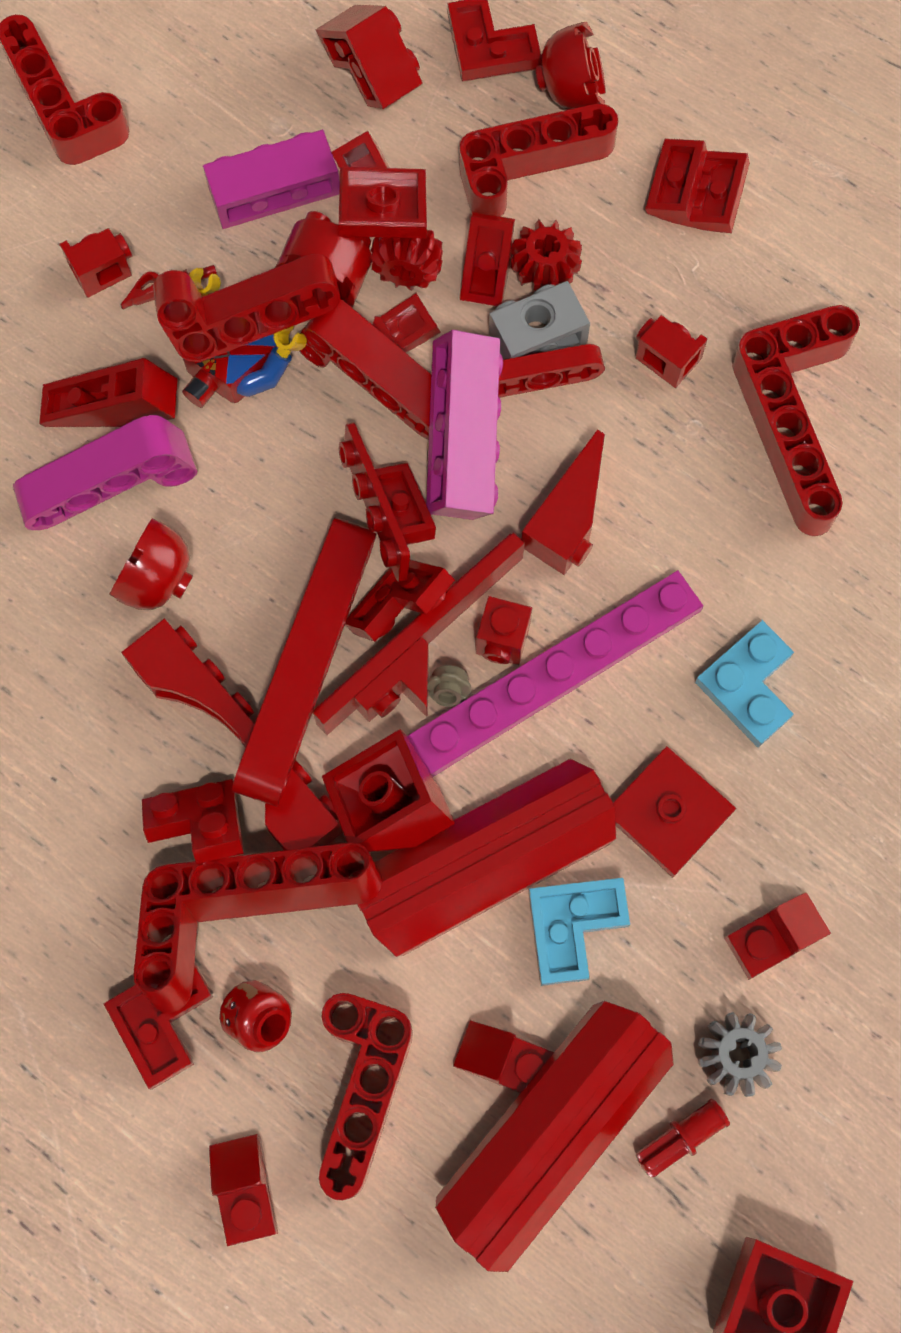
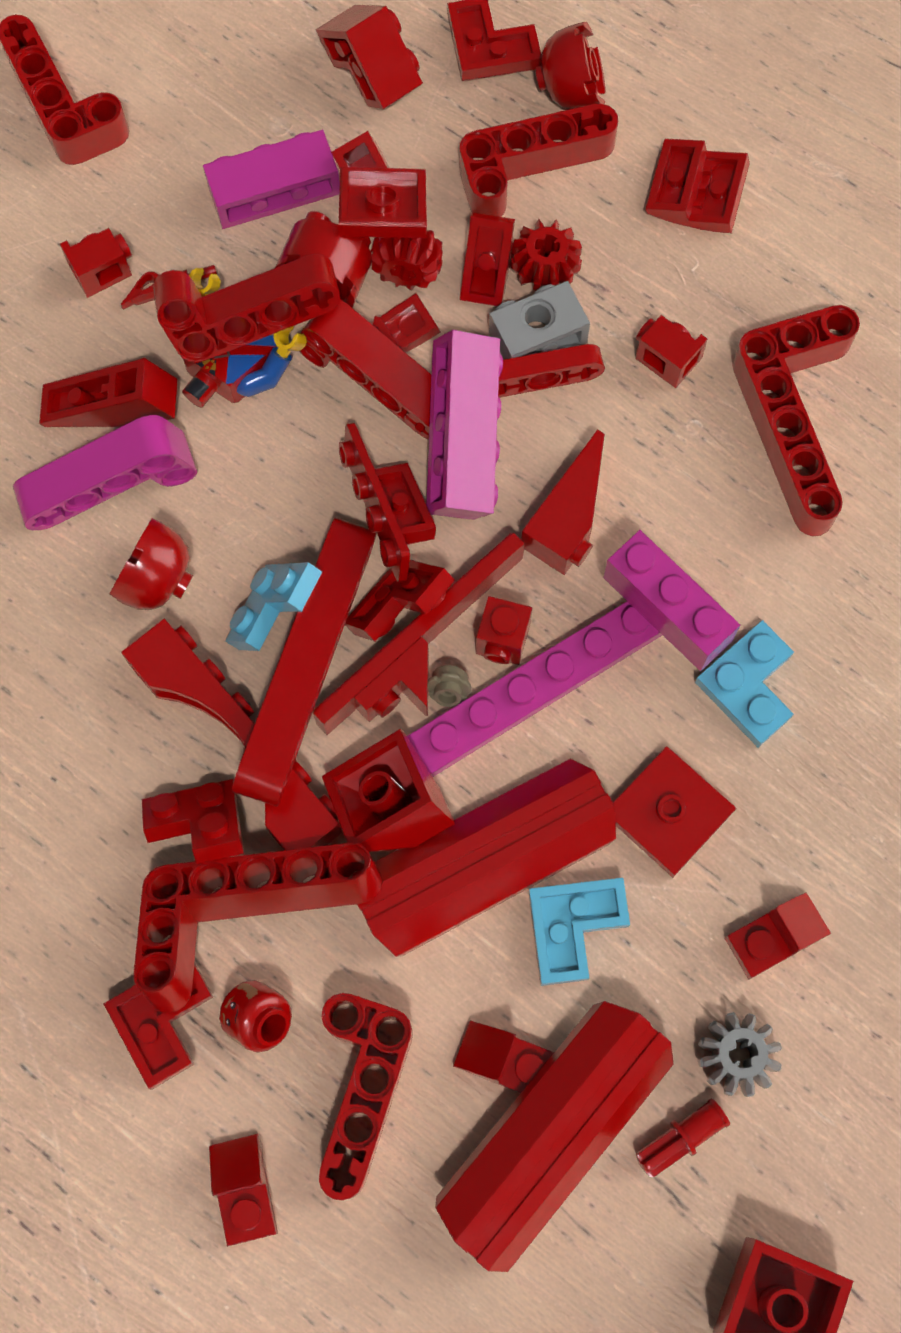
(274, 590): none -> medium azure plate
(670, 600): none -> dark pink brick

